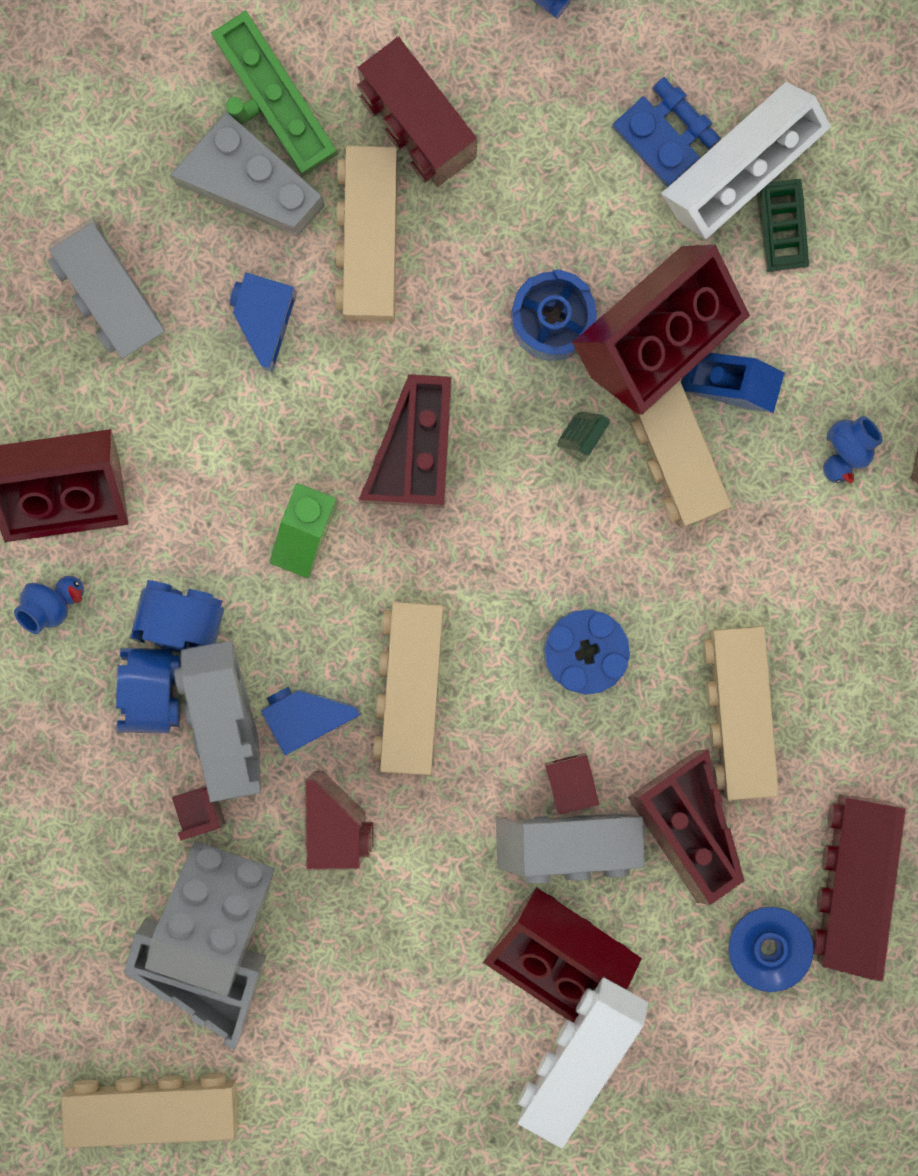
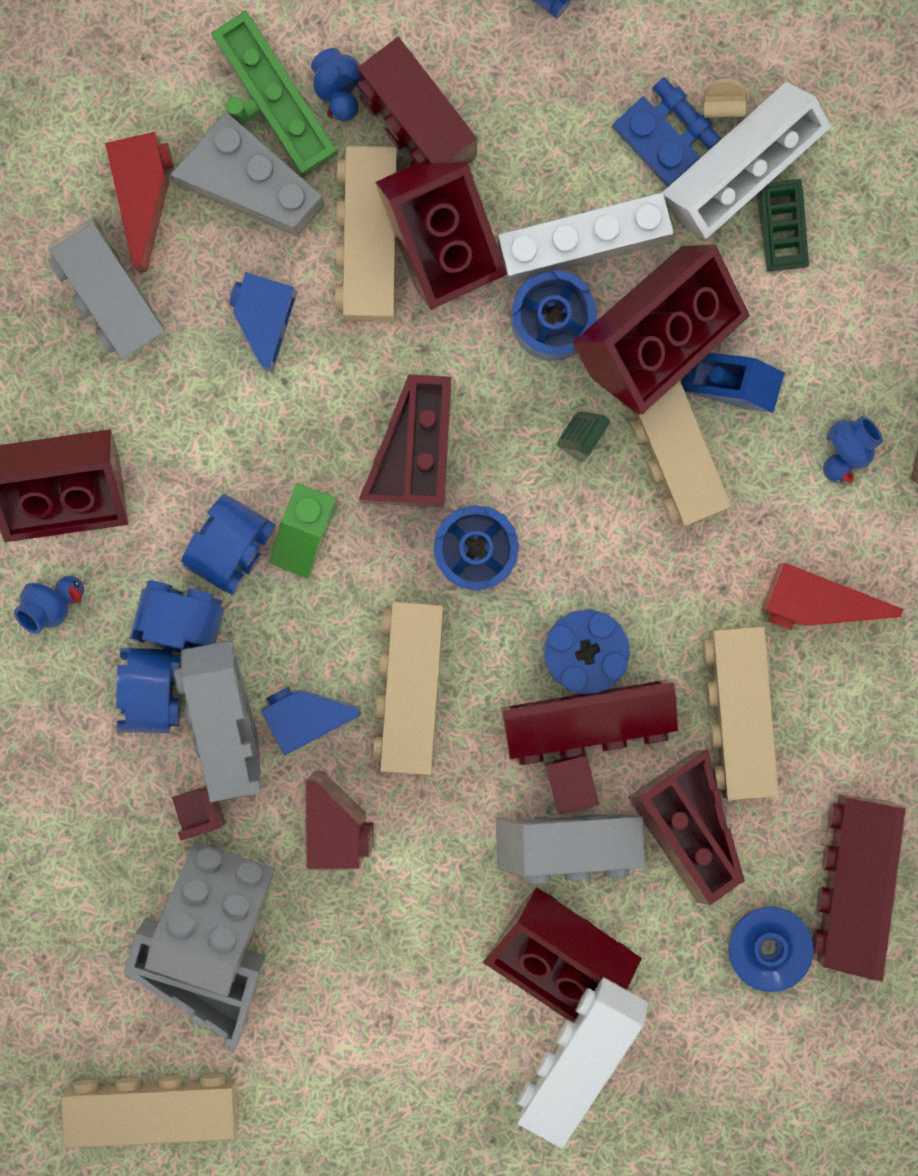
(141, 186): none -> red slope
(227, 544): none -> blue brick
(334, 80): none -> blue animal
(441, 230): none -> dark red slope
(500, 547): none -> blue brick
(585, 237): none -> white brick
(589, 720): none -> dark red slope
(725, 99): none -> tan plate
(813, 600): none -> red slope

